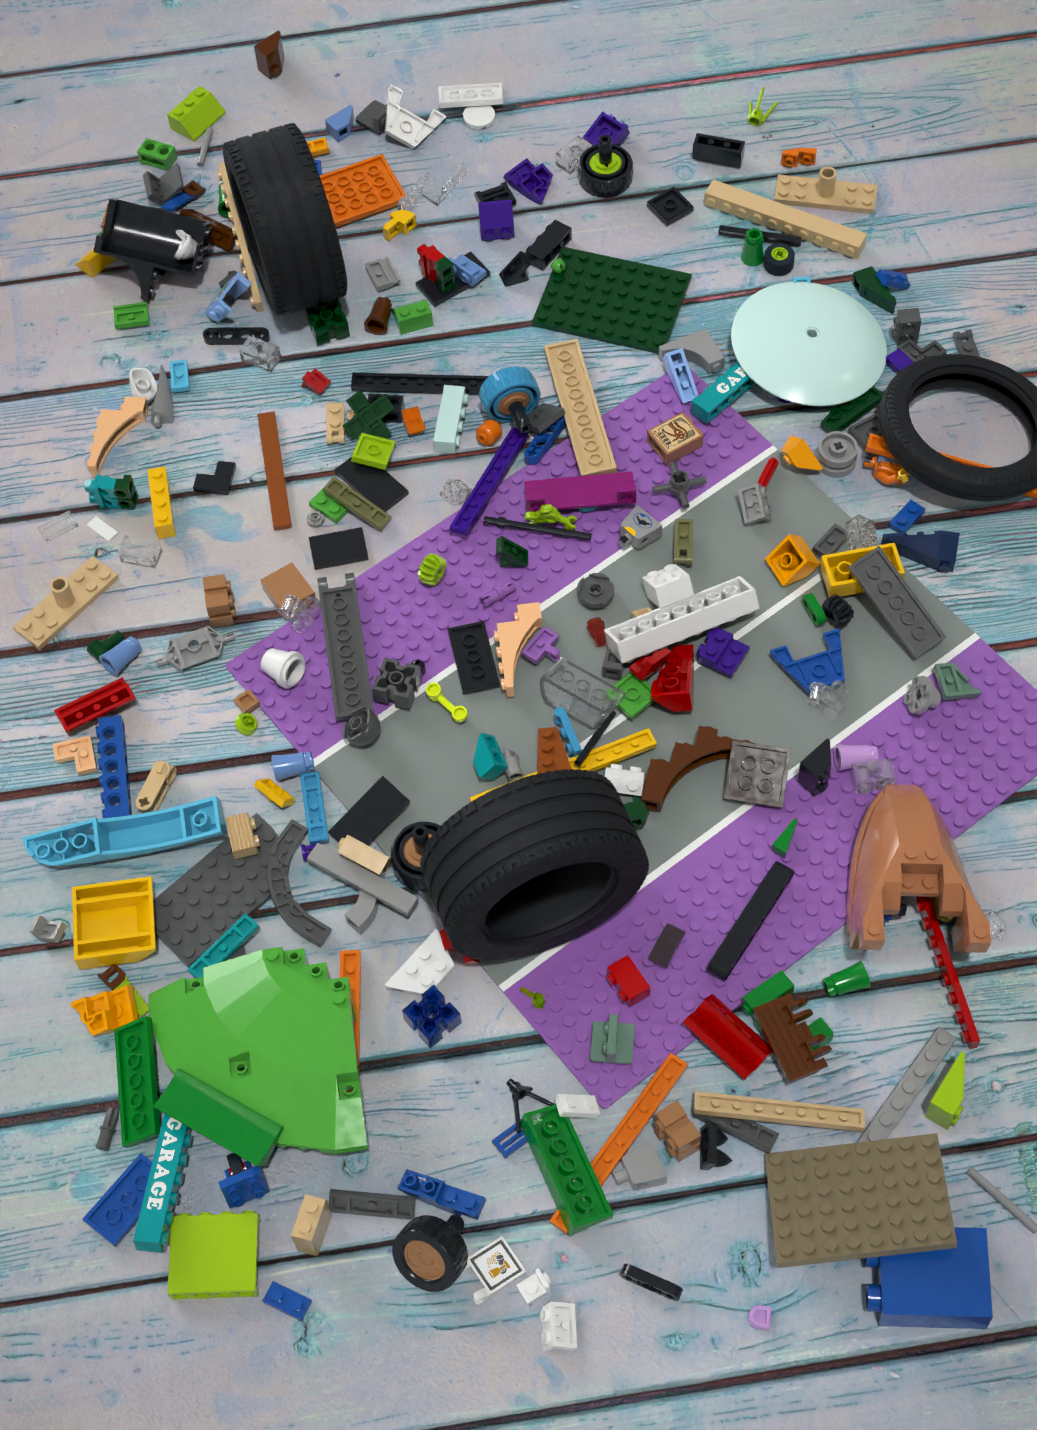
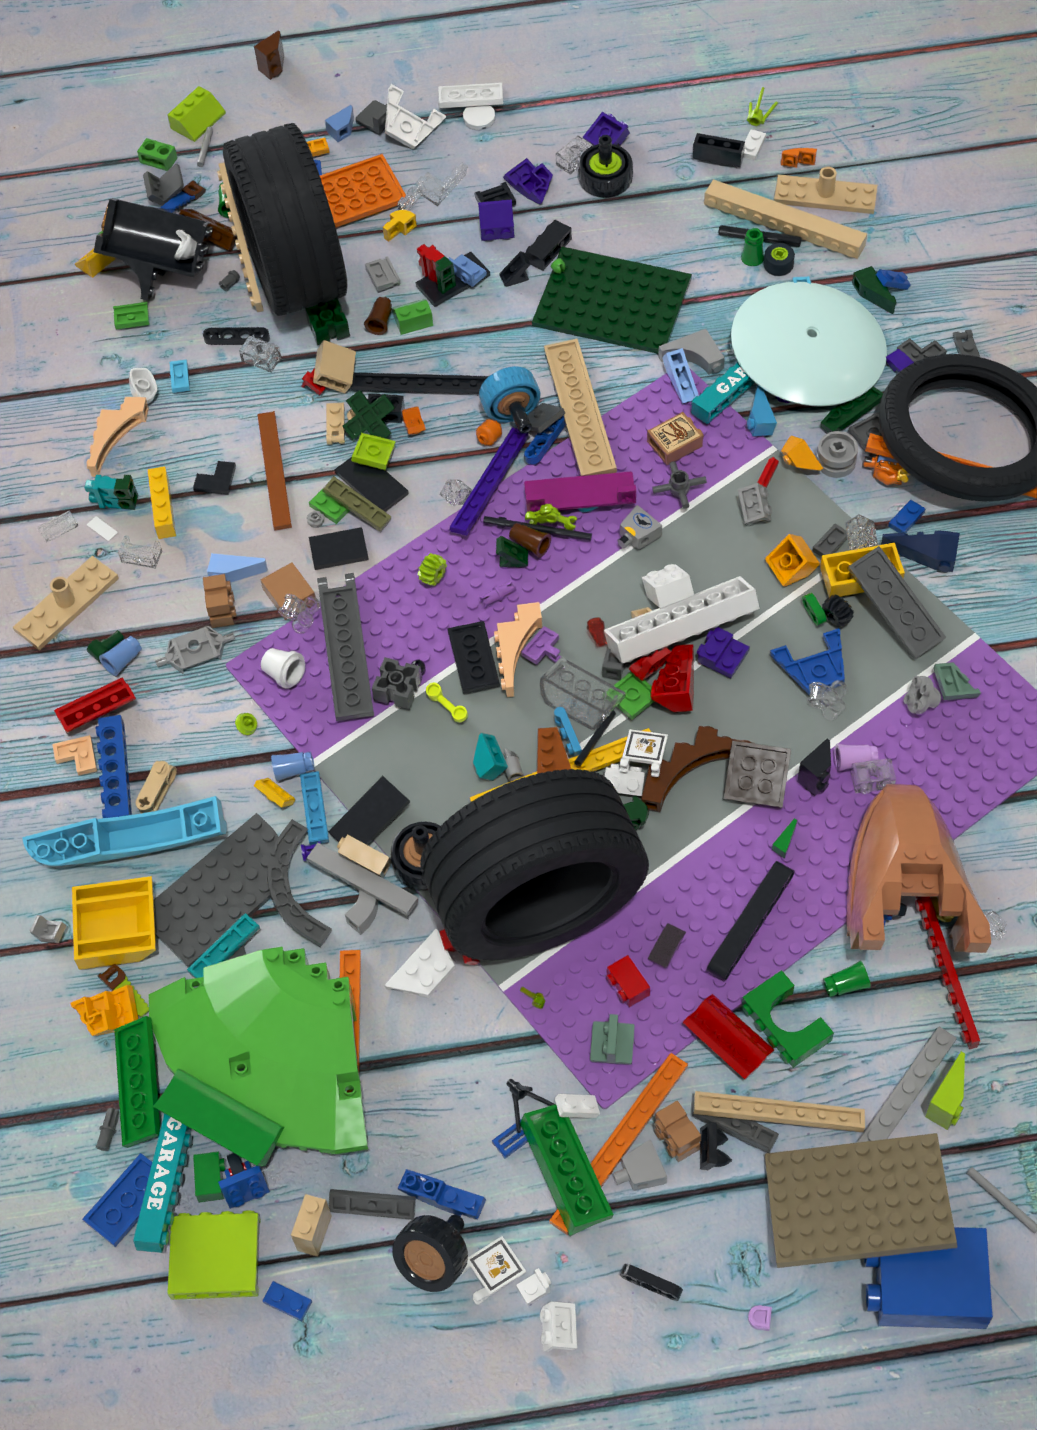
(162, 406): light grey piece -> none
(207, 1174): none -> green brick
(235, 287): light blue panel -> none
(236, 567): none -> light blue slope
(241, 835): tan brick -> none
(247, 701): medium nougat plate -> none
(334, 366): none -> tan brick
(362, 726): dark grey cylinder -> none
(442, 1015): clear blue brick -> none
(450, 419): light aqua brick -> none
(531, 539): none -> reddish brown plant
(599, 599): dark grey plate -> none
(644, 748): none -> white flag
(670, 205): black plate -> none
(683, 541): olive plate -> none
(753, 144): none -> white plate
(761, 418): none -> dark azure slope
(789, 1040): reddish brown hinge -> none
(906, 325): dark grey brick -> none

